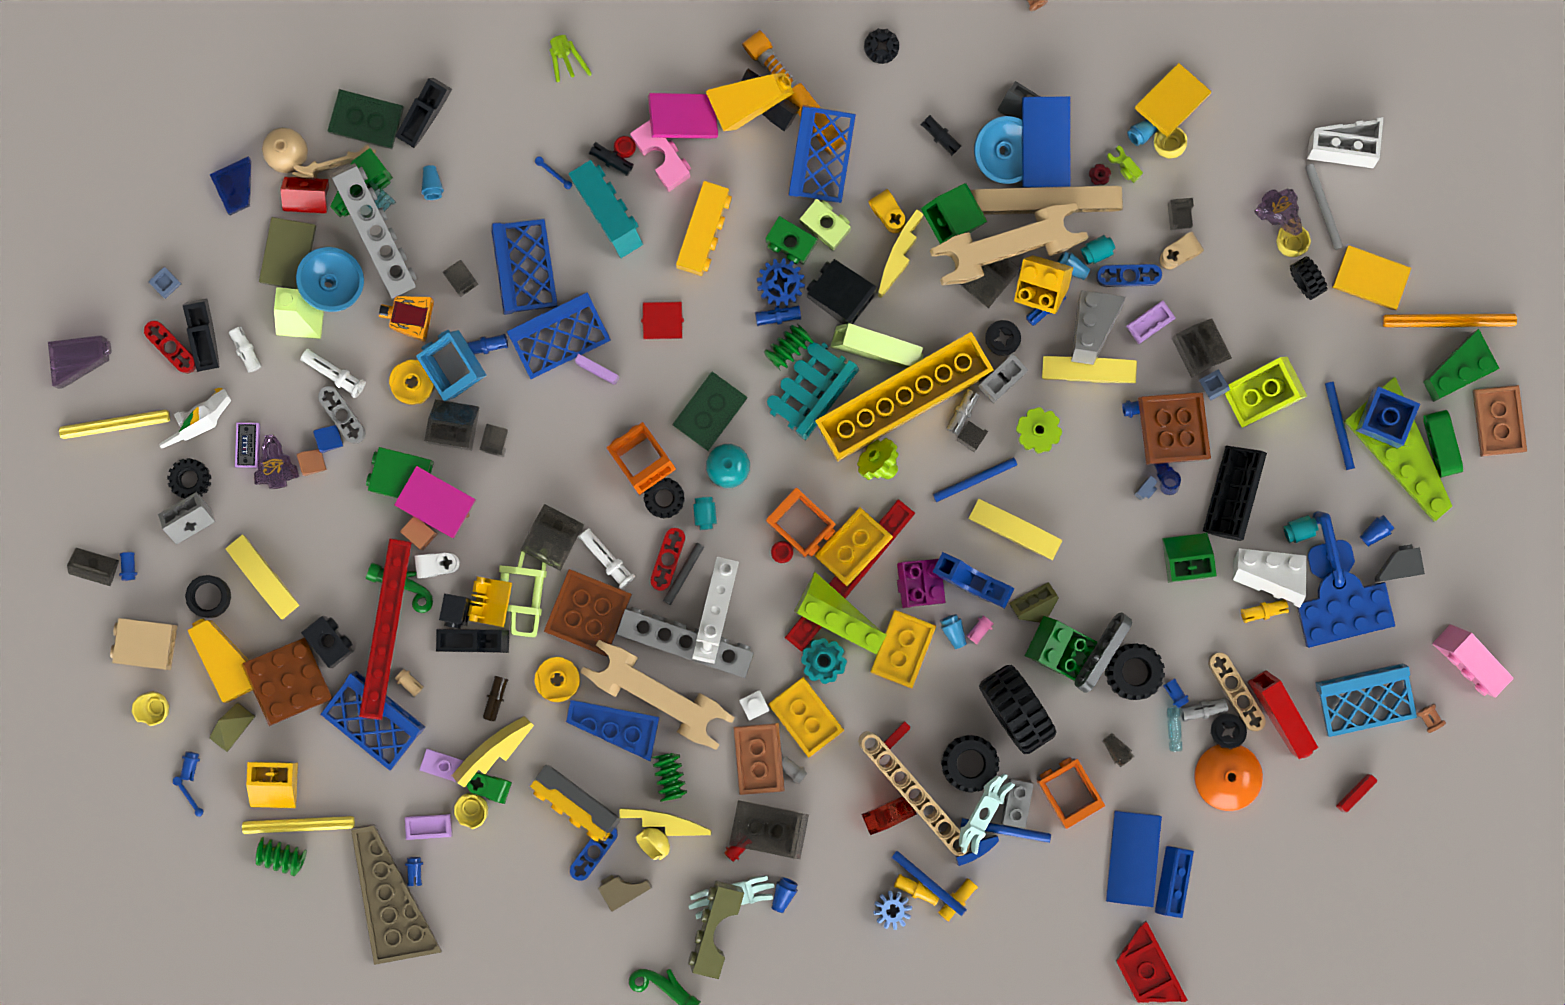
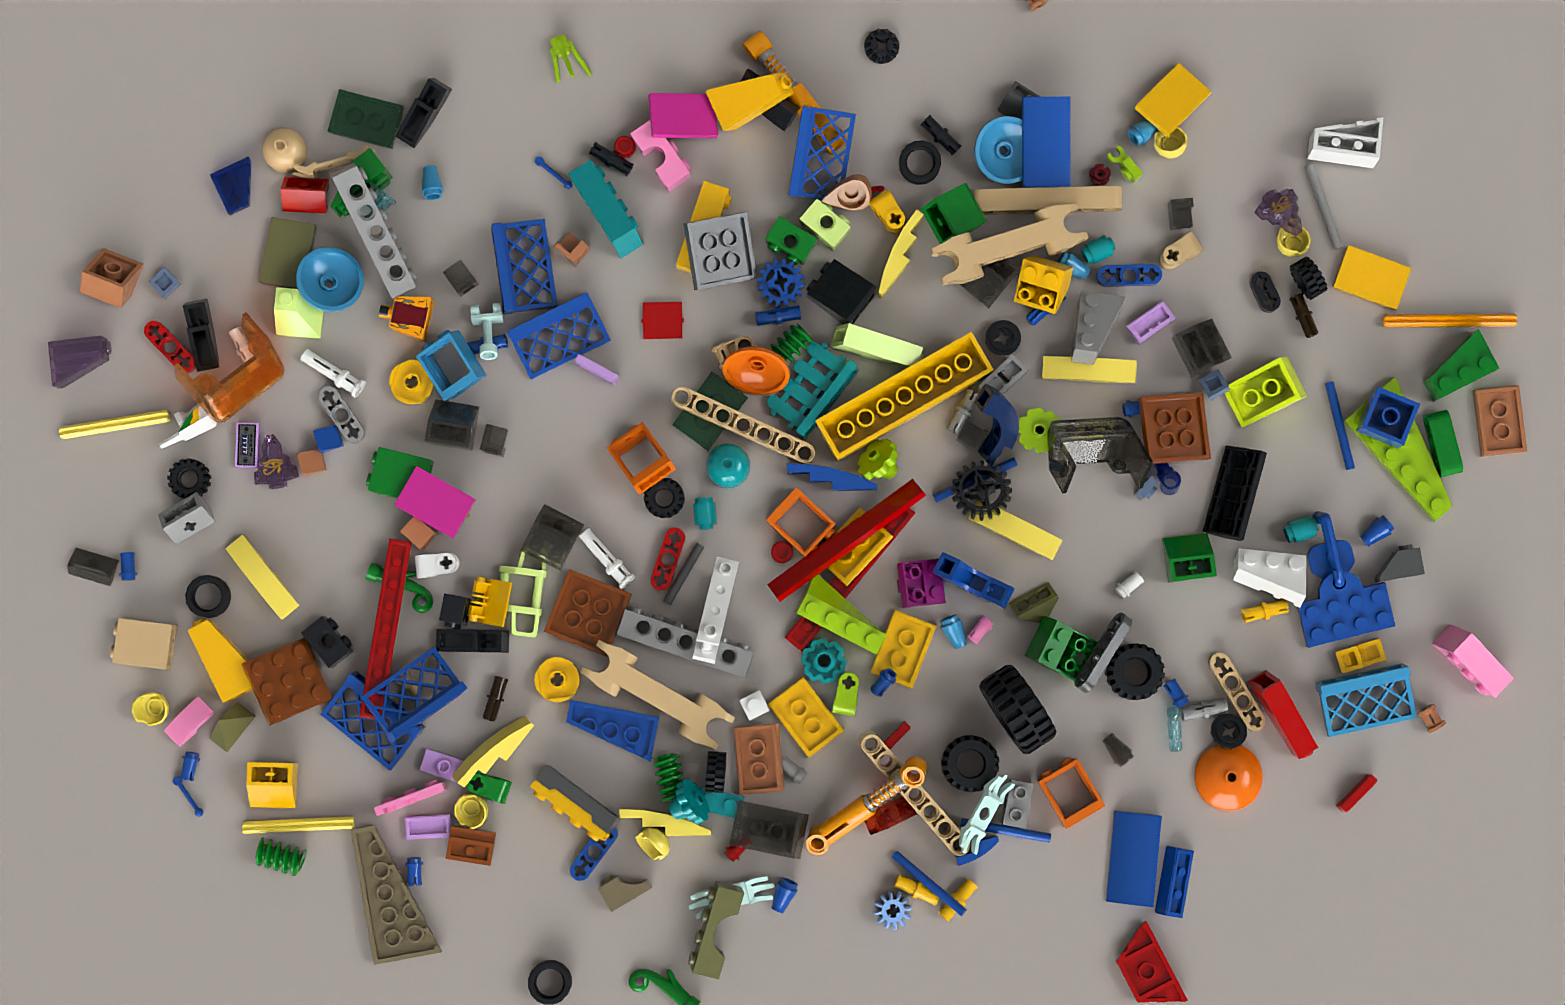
(110, 277): none -> nougat slope
(188, 721): none -> bright pink slope
(243, 385): none -> clear orange windscreen
(410, 796): none -> bright pink wing
(428, 707): none -> blue fence
(470, 845): none -> dark orange plate
(487, 350): none -> light aqua bar
(532, 982): none -> black tyre
(572, 248): none -> nougat panel
(689, 803): none -> teal plant
(715, 772): none -> black tyre
(720, 251): none -> plate
(722, 803): none -> teal plate
(728, 347): none -> tan piece
(754, 425): none -> tan beam
(756, 370): none -> orange dish
(840, 479): none -> blue slope
(846, 540): none -> red tile
(846, 699): none -> lime piece
(851, 193): none -> piece
(864, 807): none -> light orange piece
(886, 678): none -> blue pin
(920, 179): none -> black tyre
(973, 493): none -> black gear
(1005, 422): none -> dark blue arch
(1096, 441): none -> clear smoke windscreen
(1128, 585): none -> white pin
(1260, 294): none -> black beam
(1304, 315): none -> dark brown axle
(1361, 655): none -> yellow slope

